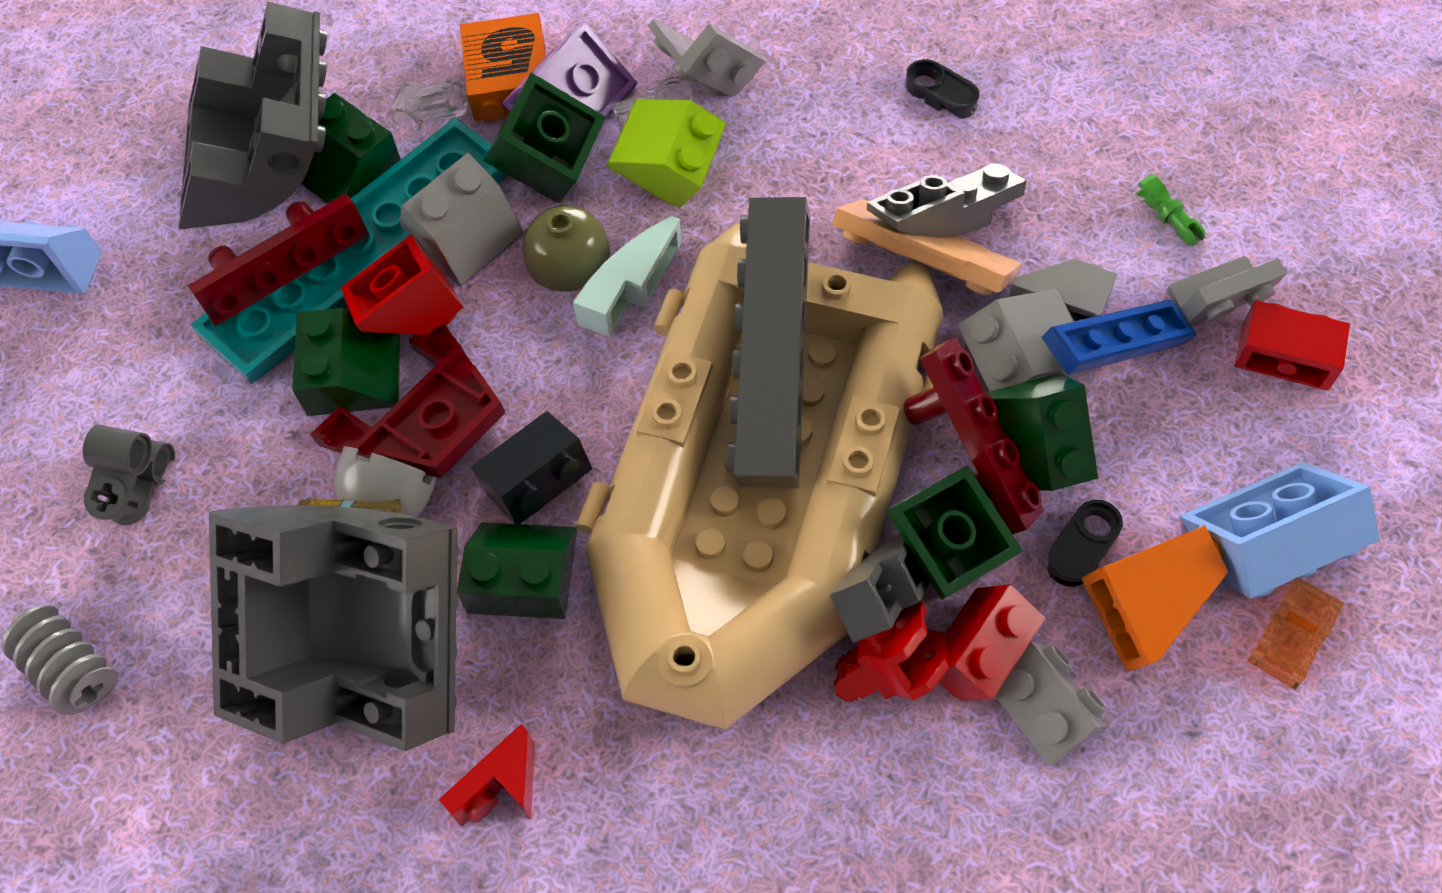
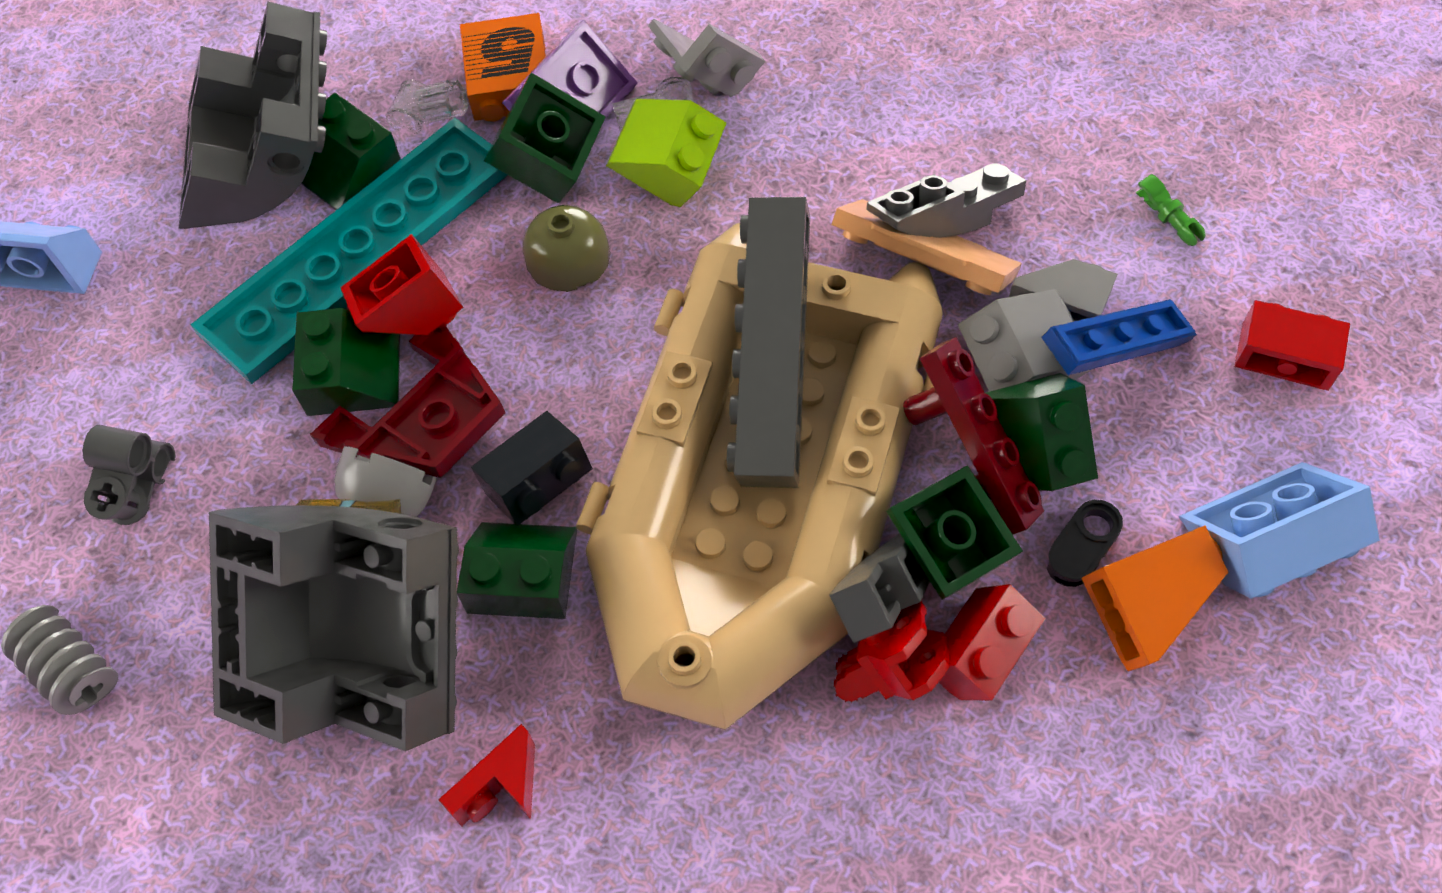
(279, 259): dark red plate -> none
(461, 219): light grey slope -> none
(628, 277): light aqua slope -> none
(947, 92): black piece -> none
(1049, 703): light grey bracket -> none
(1224, 288): light grey bracket -> none
(1295, 633): clear orange slope -> none

